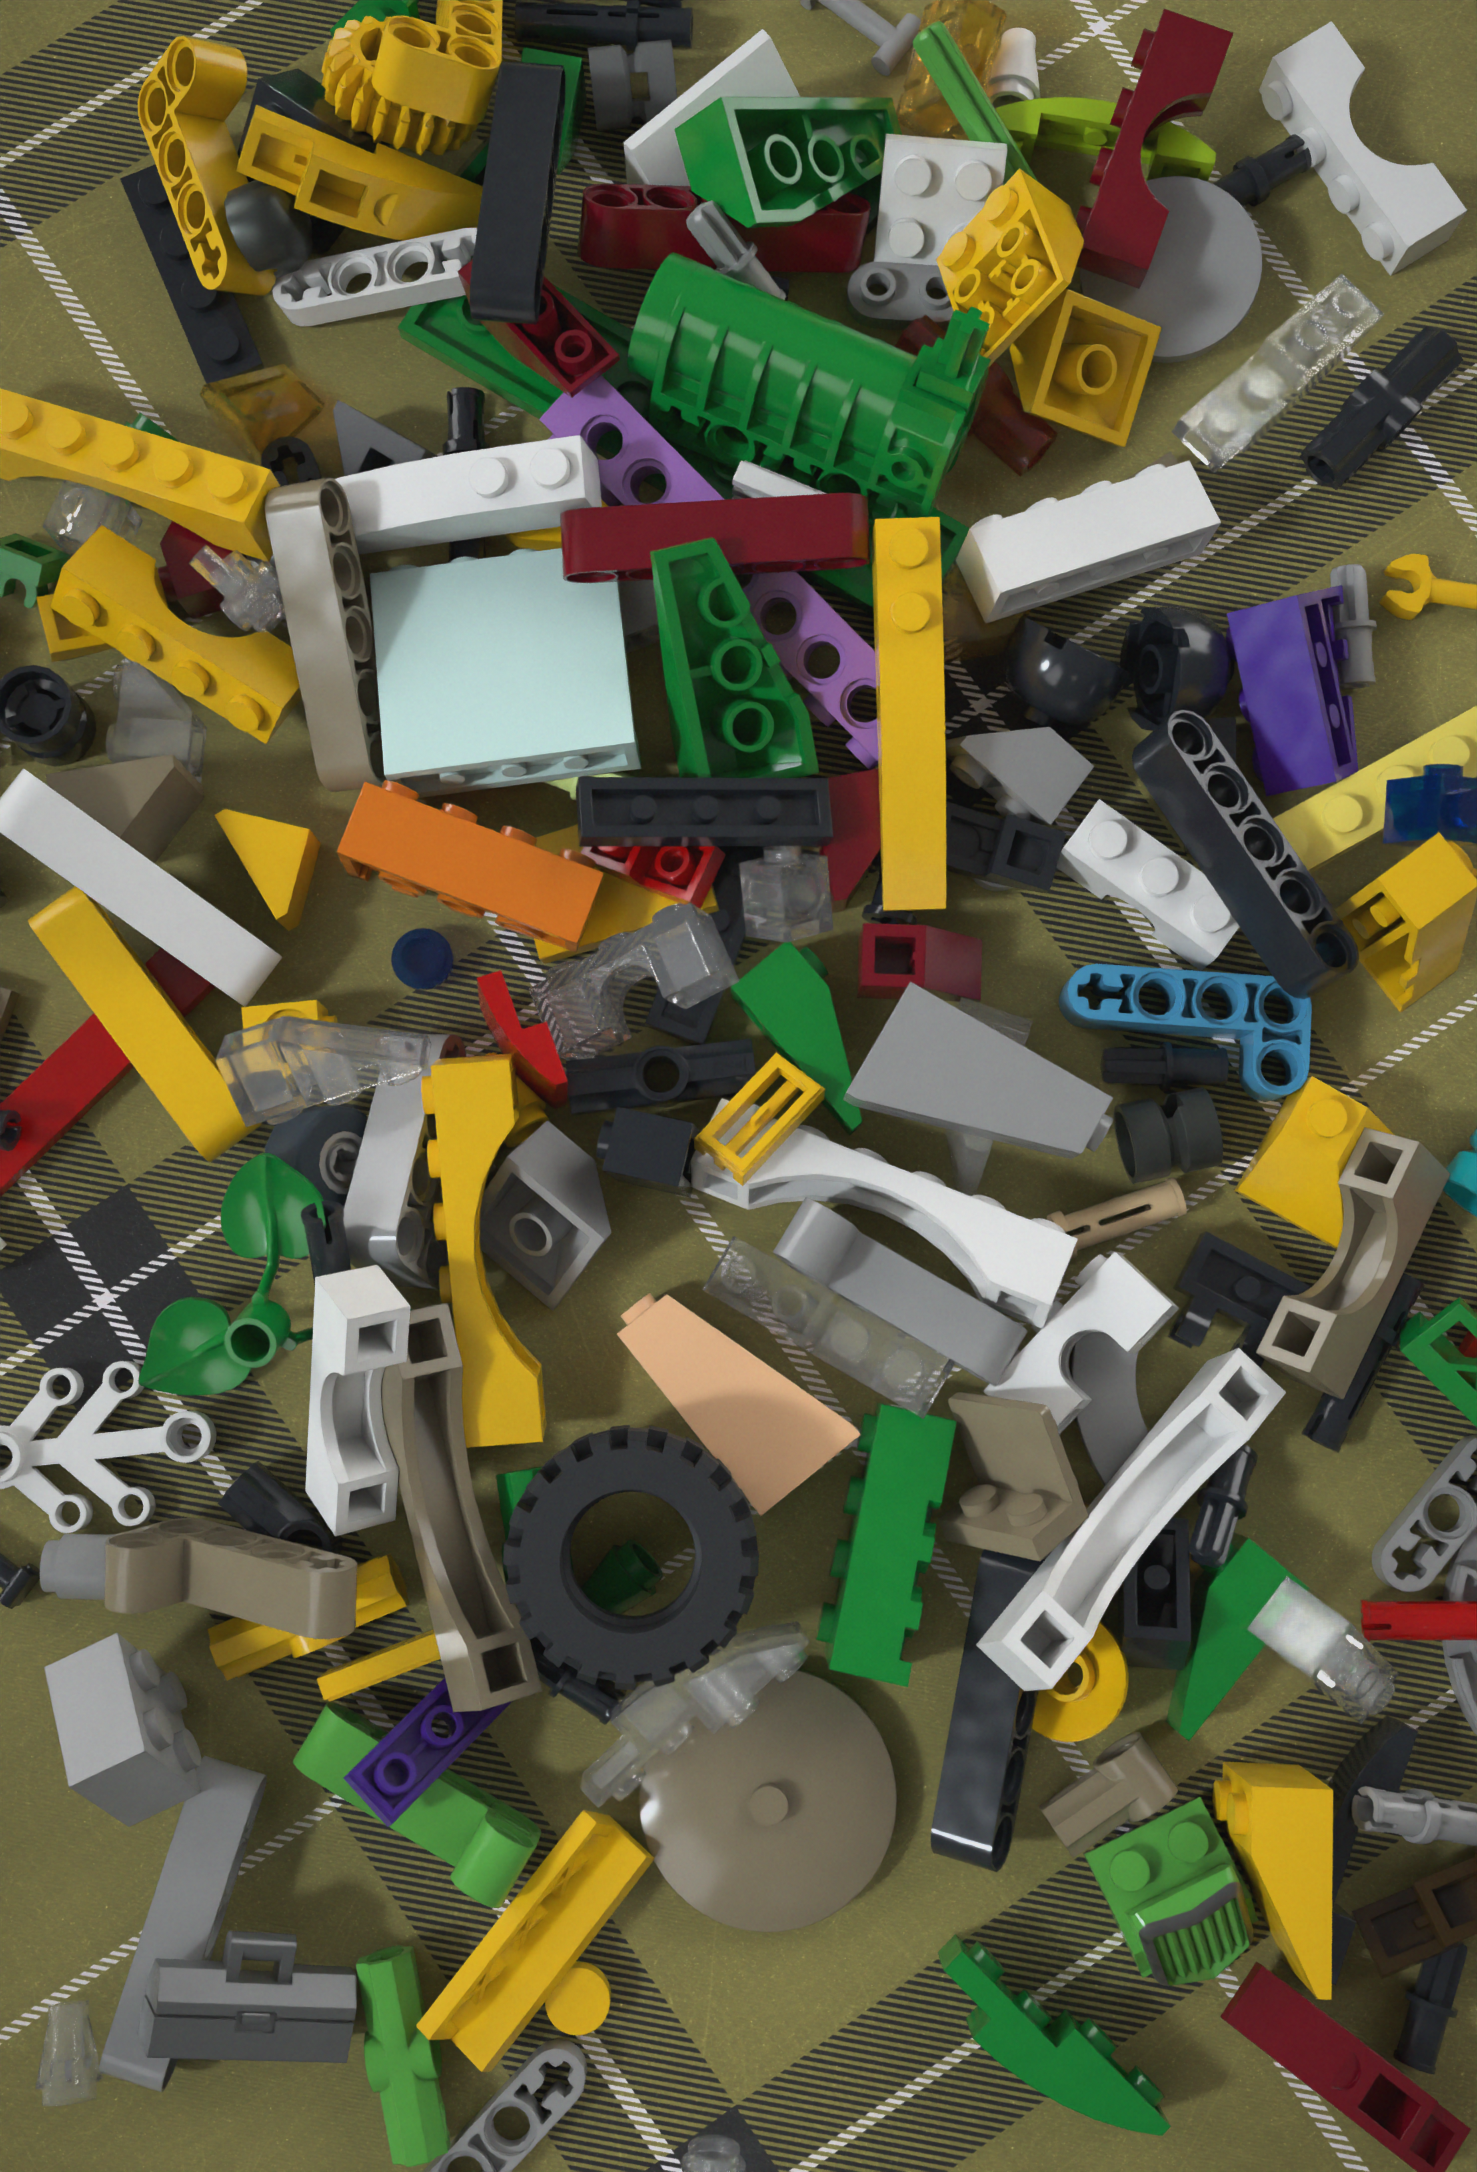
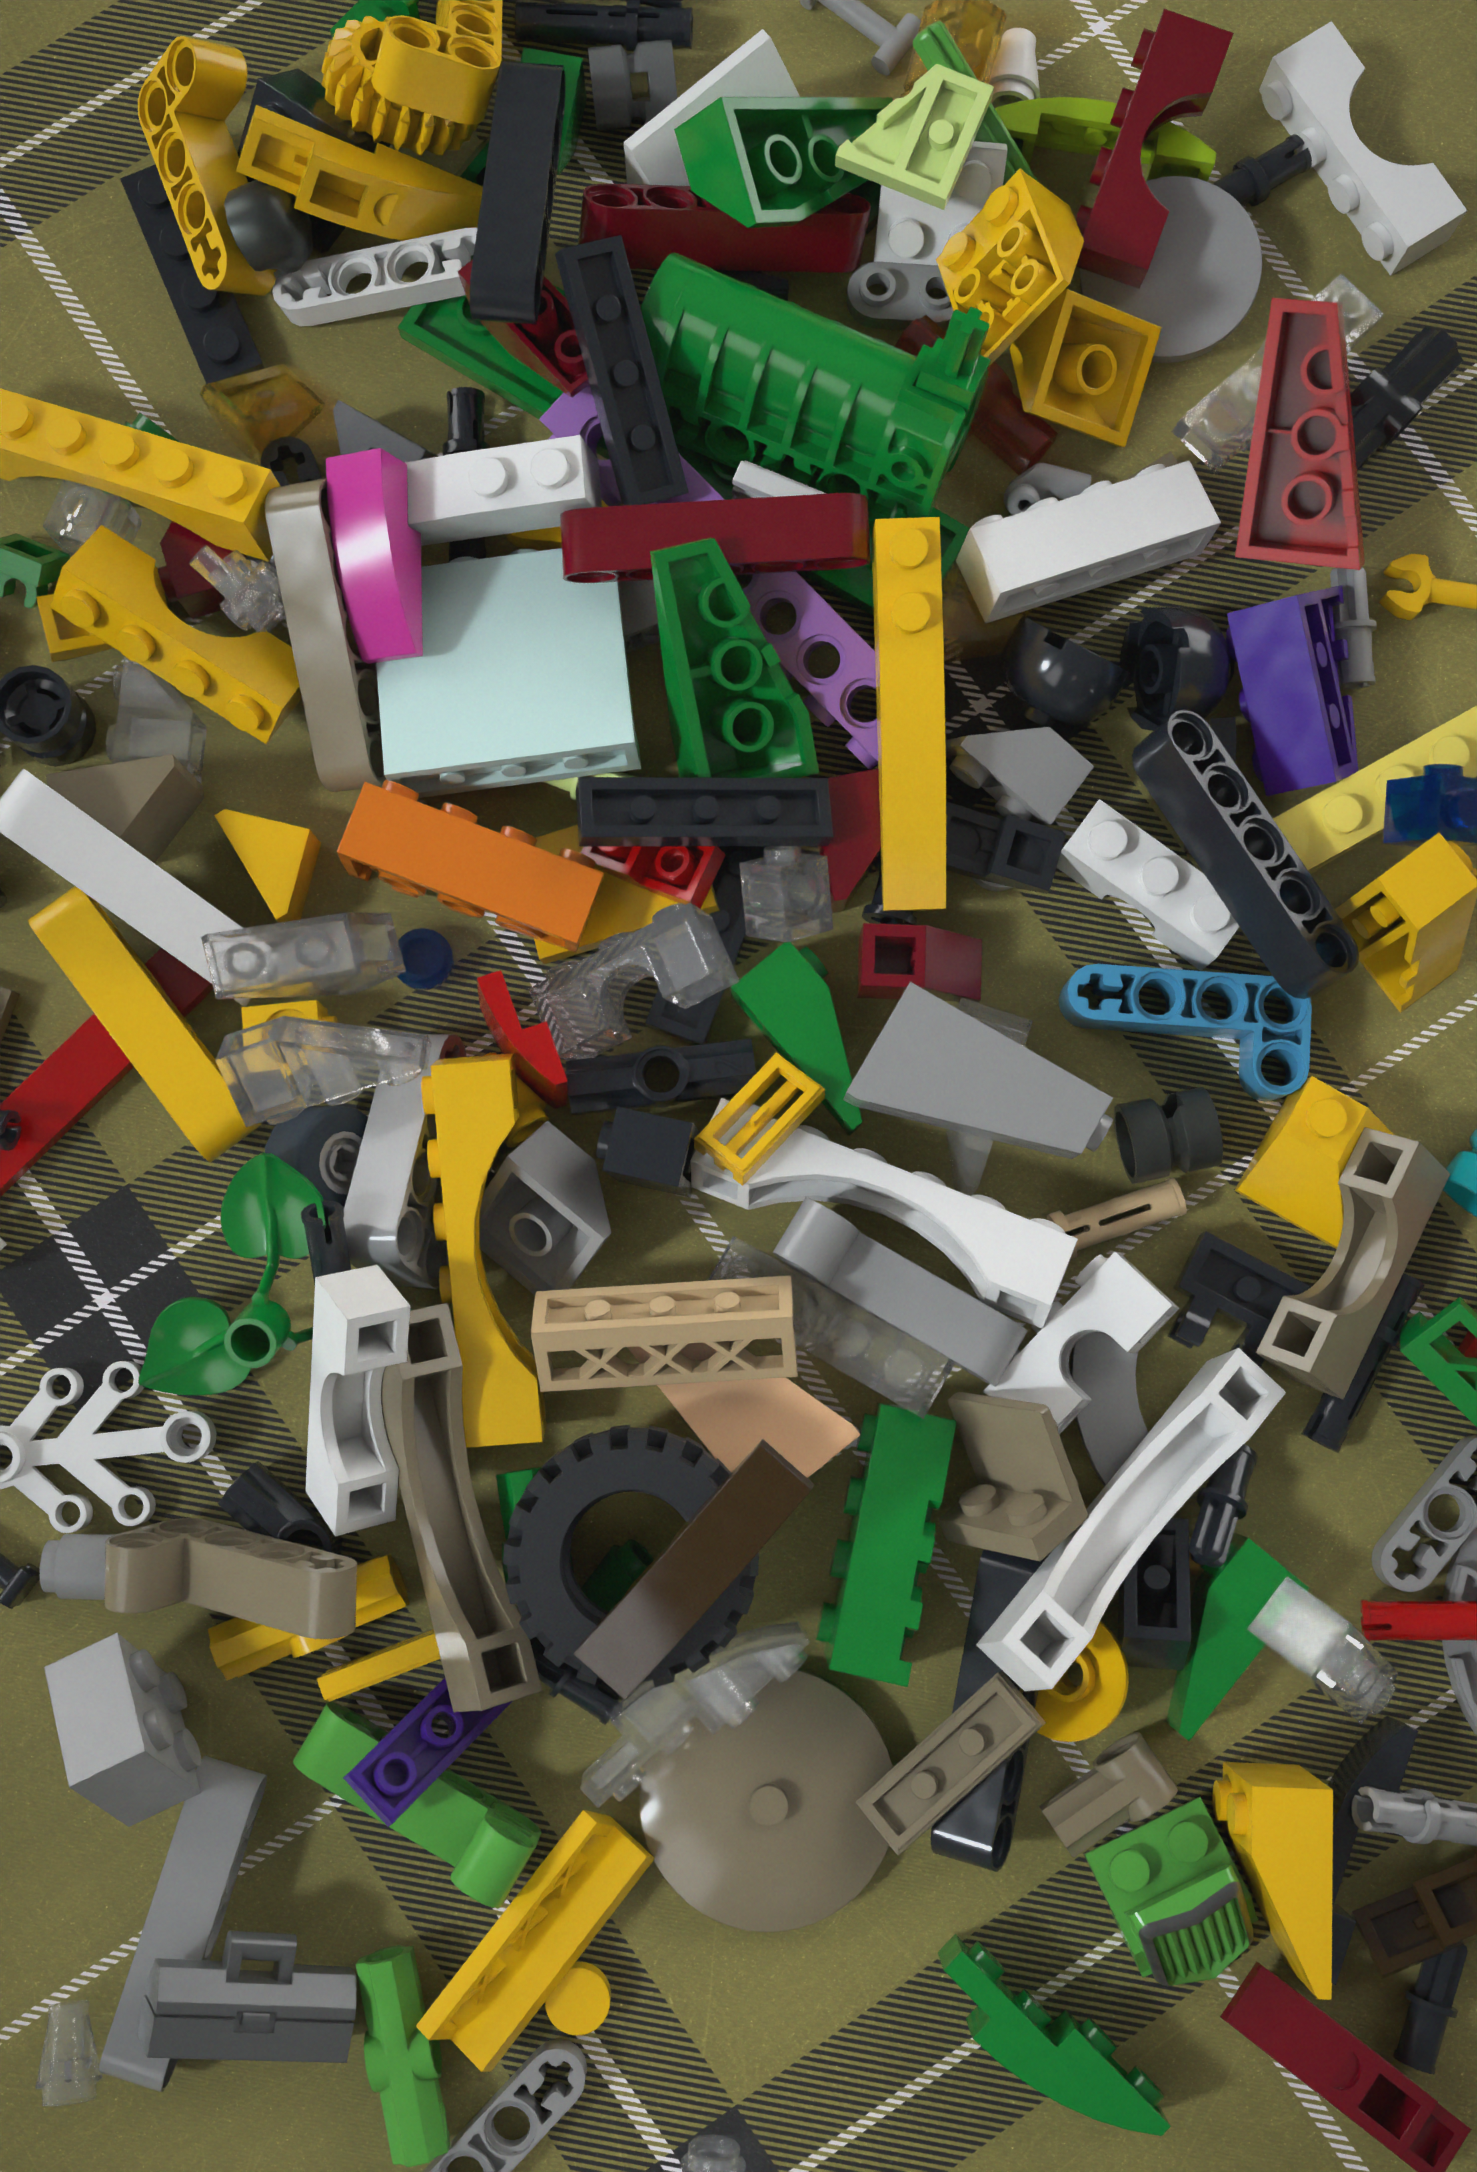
(304, 957): none -> clear slope
(376, 553): none -> dark pink slope
(621, 371): none -> black plate
(663, 1322): none -> tan fence
(694, 1569): none -> dark brown slope
(728, 249): light grey axle -> none
(921, 137): none -> yellowish green wing
(950, 1762): none -> dark tan tile
(1043, 482): none -> light grey arm
(1164, 1066): black axle -> none
(1302, 455): none -> wedge

